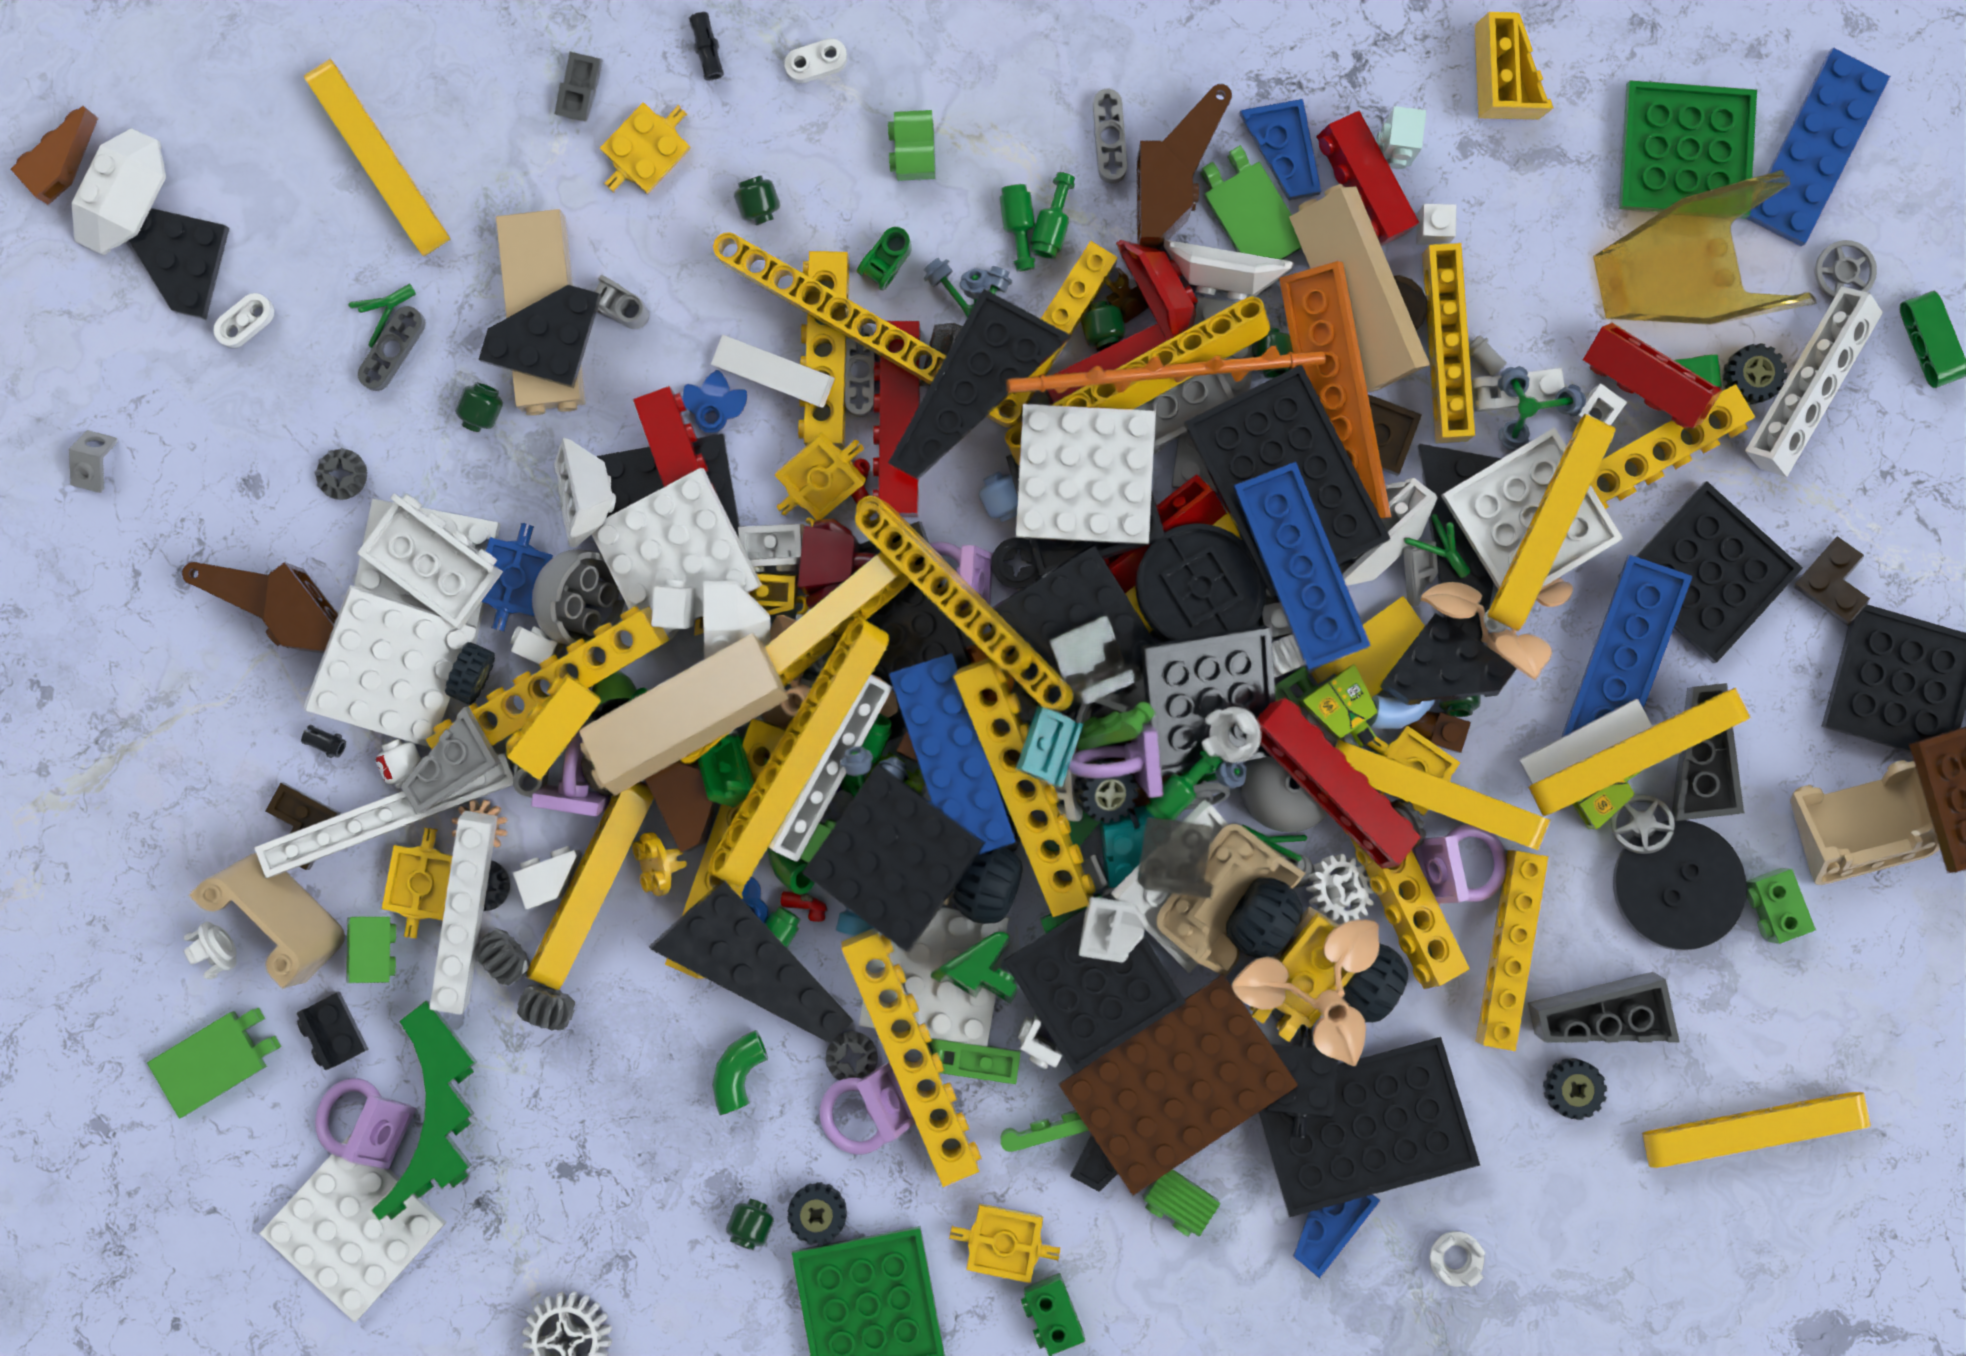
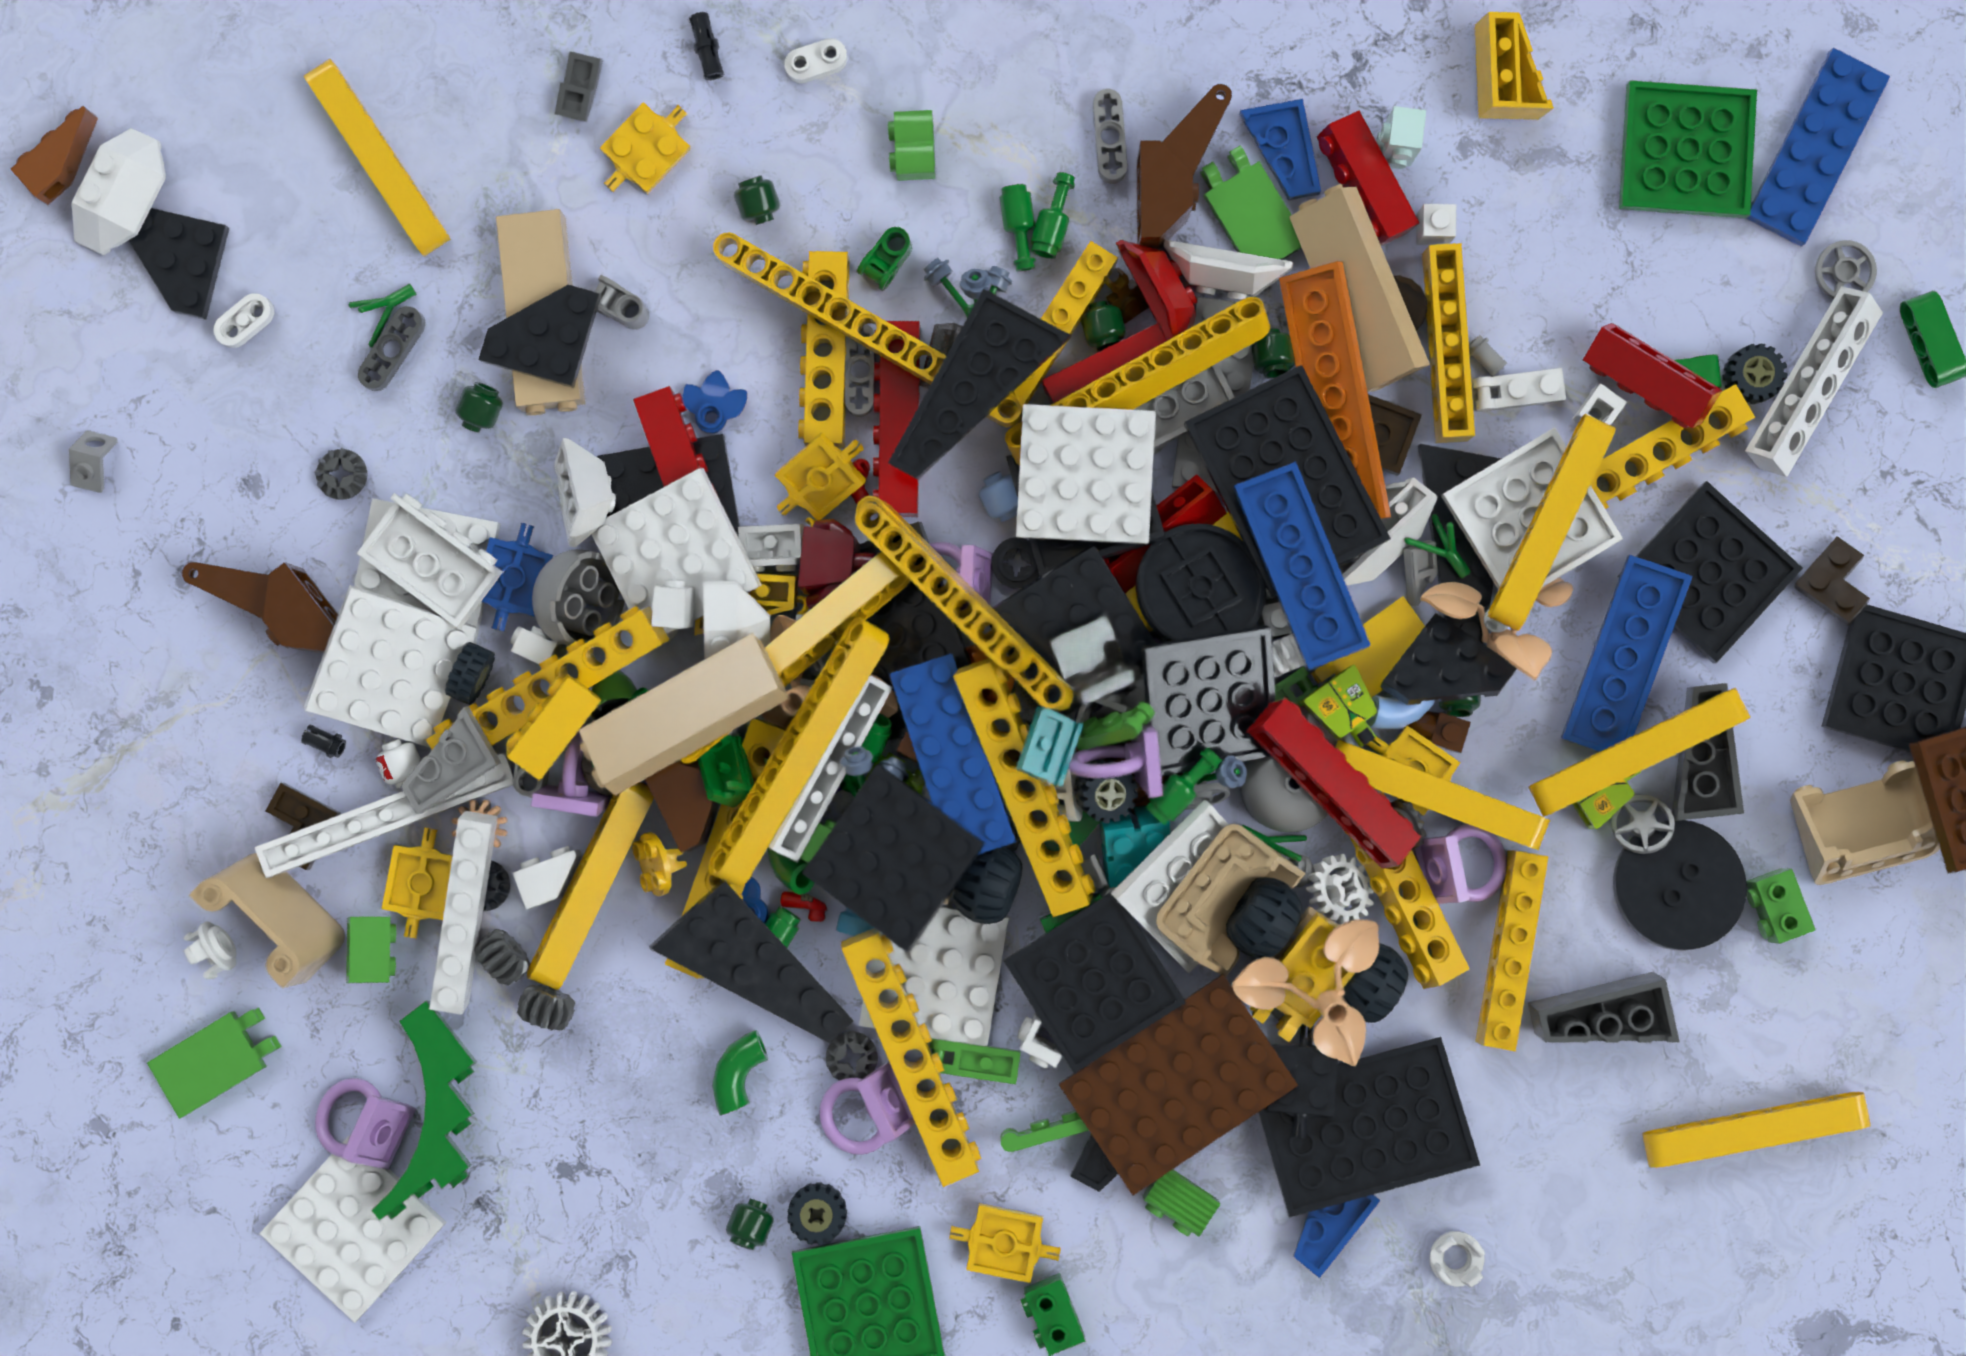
(331, 1031): black bracket -> none
(773, 371): white tile -> none
(974, 969): green piece -> none
(1111, 929): white slope -> none
(1156, 370): orange plant -> none
(1175, 857): clear smoke bracket -> none
(1219, 741): white piece -> none
(1515, 384): sand blue plant -> none
(1566, 1079): black wheel -> none
(1586, 741): white tile -> none
(1686, 262): clear yellow windscreen -> none

